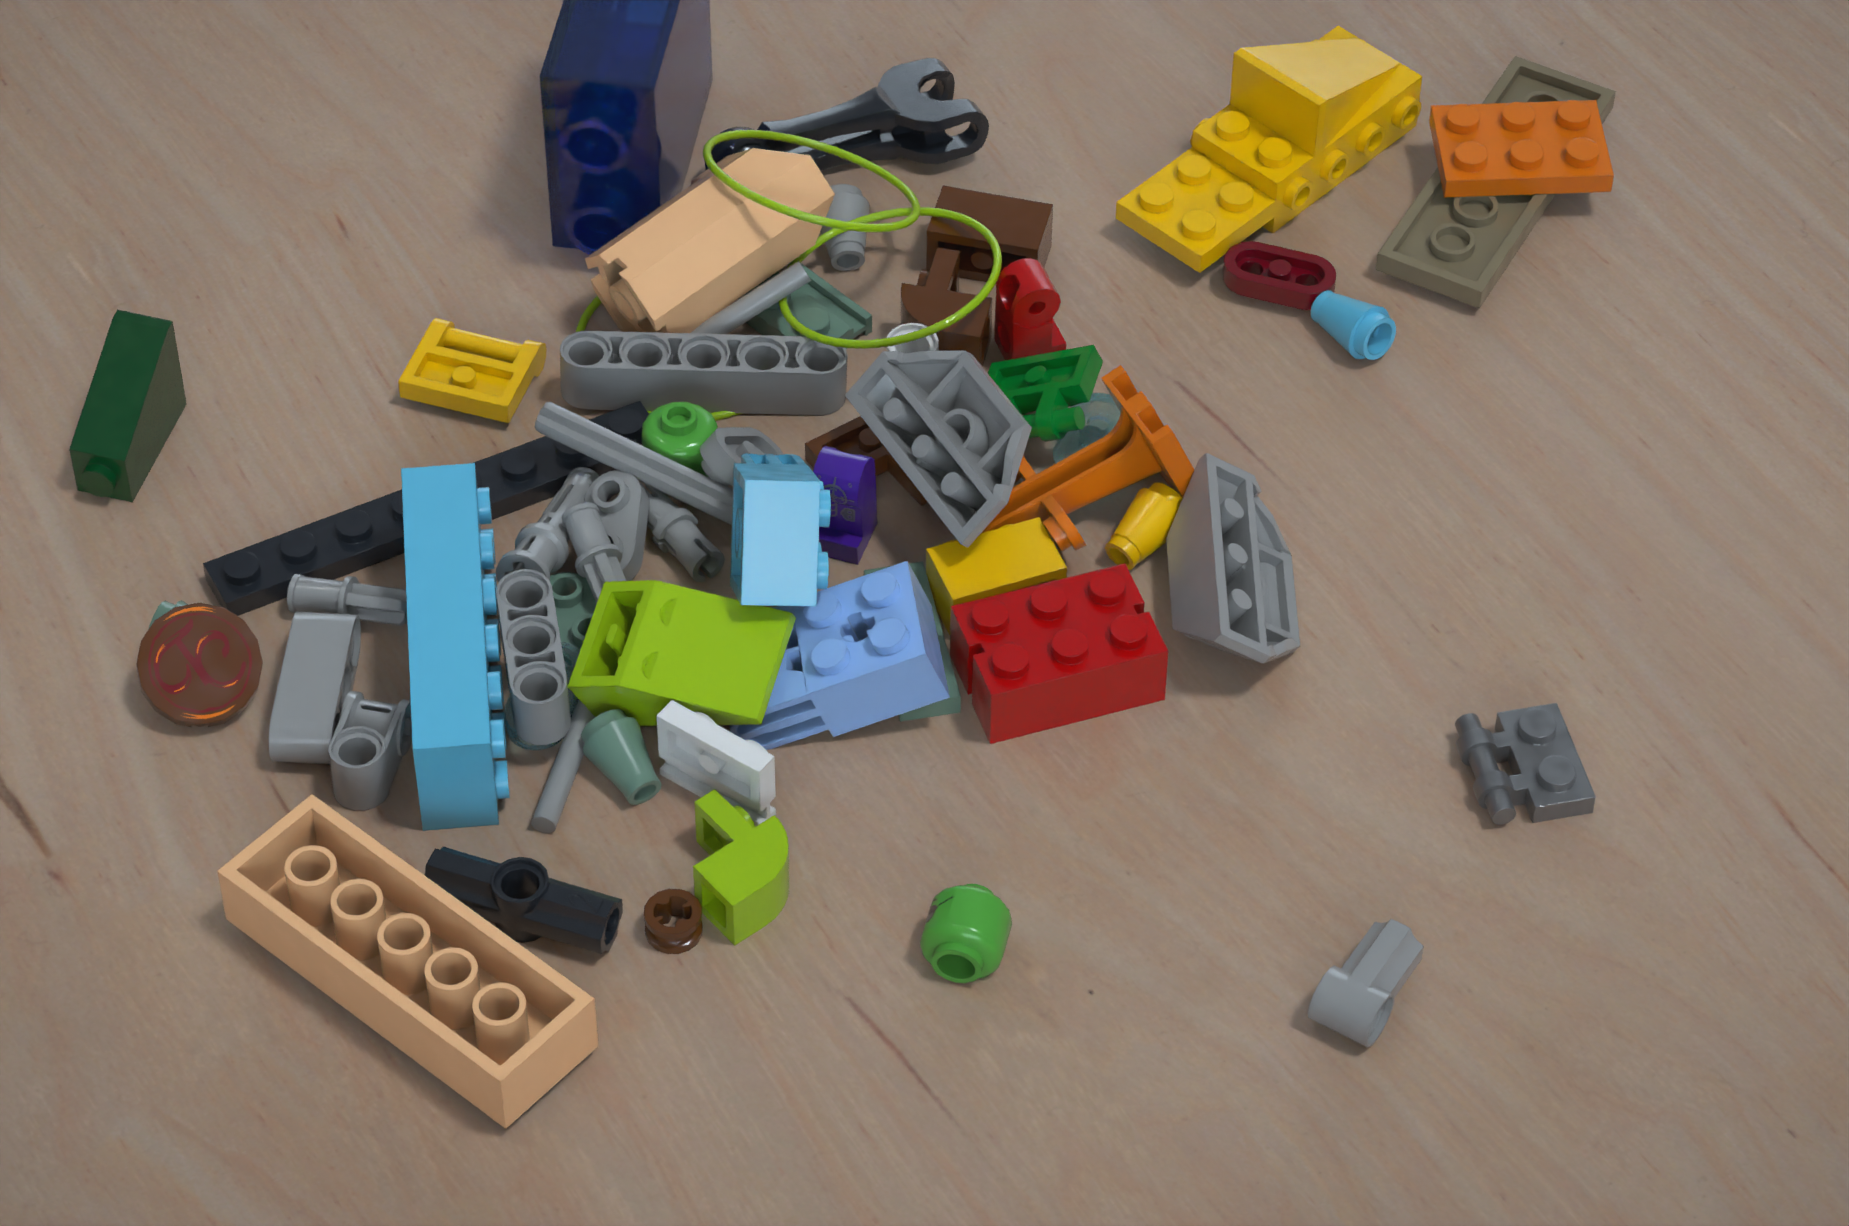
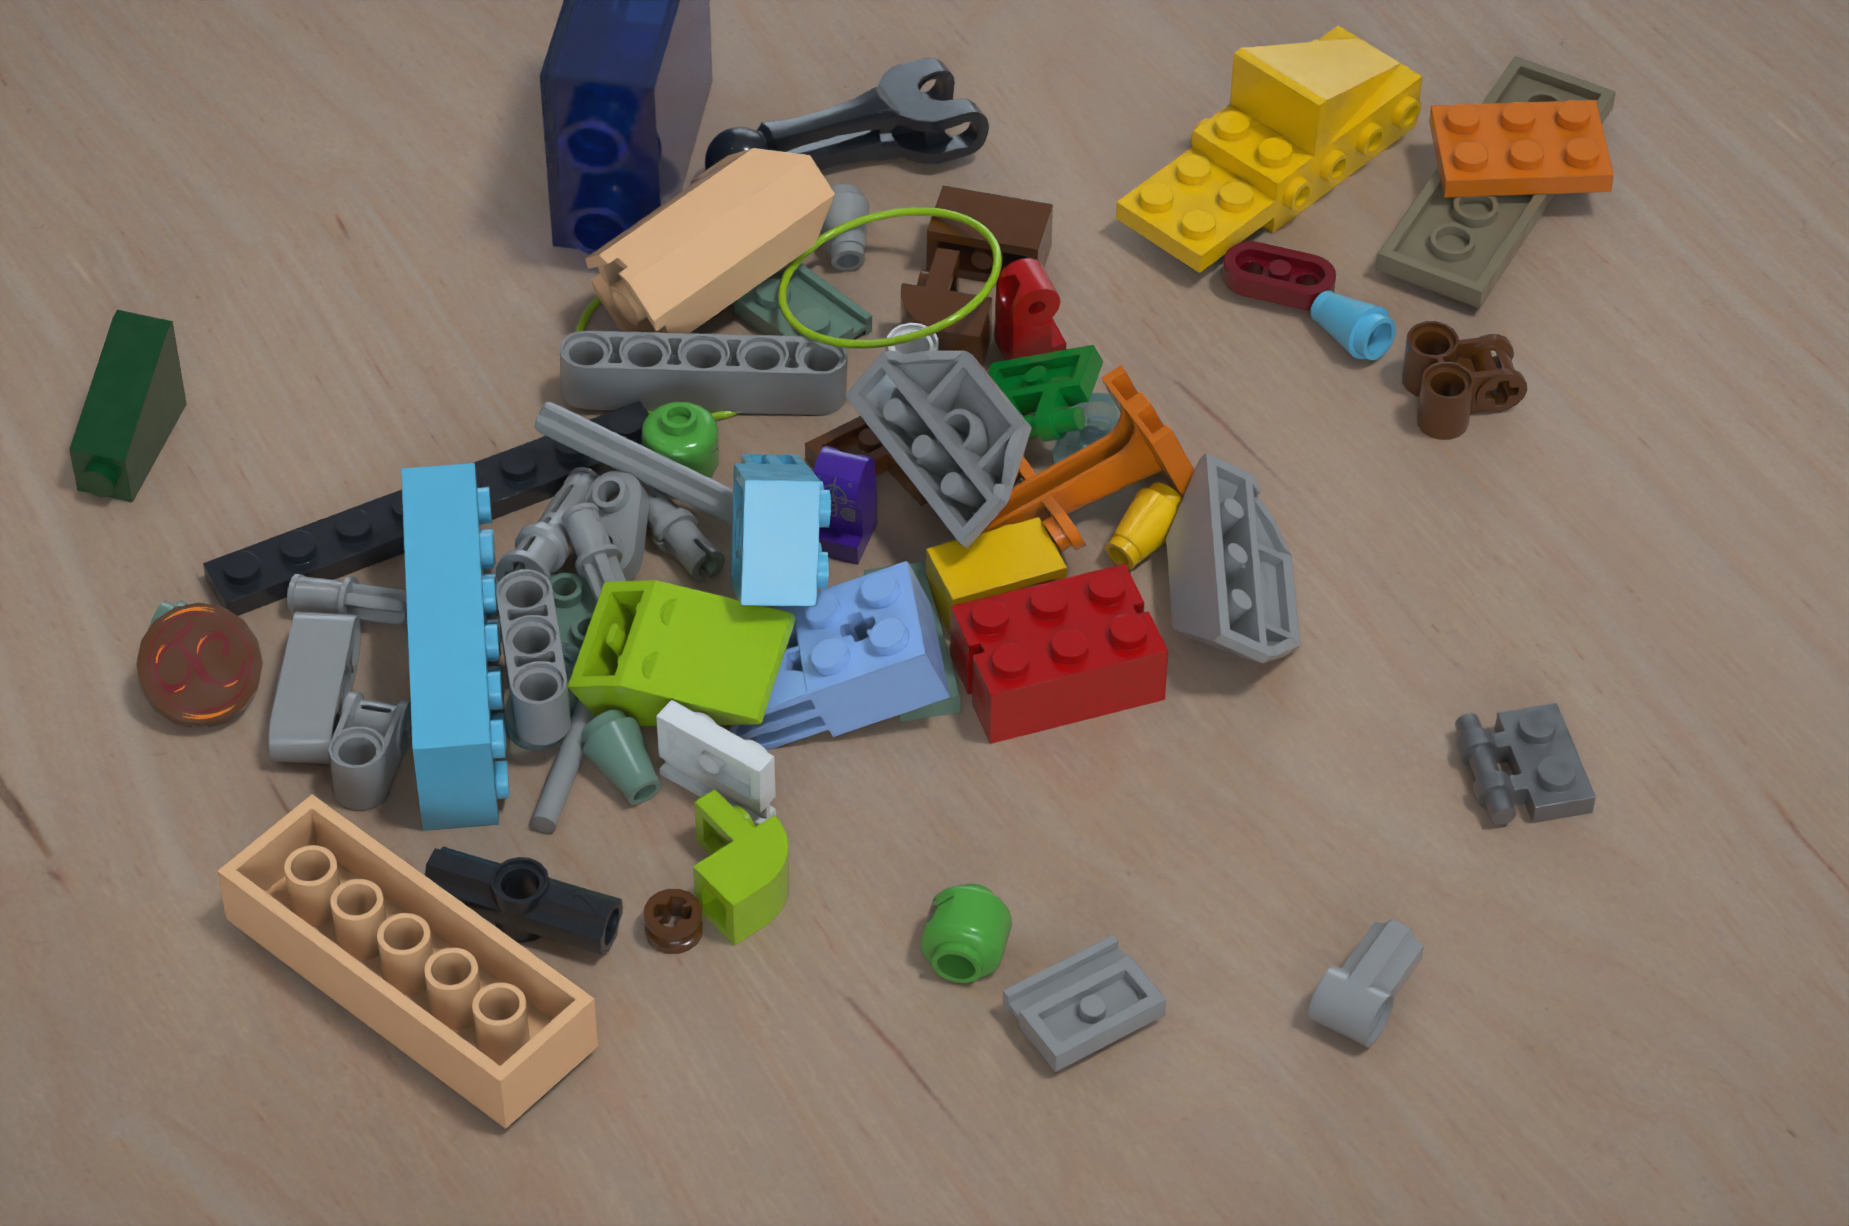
(471, 371): yellow plate -> none
(726, 447): light grey plate -> none
(755, 301): light grey bar -> none
(801, 215): lime piece -> none
(1084, 1003): none -> light grey plate
(1458, 377): none -> reddish brown piece

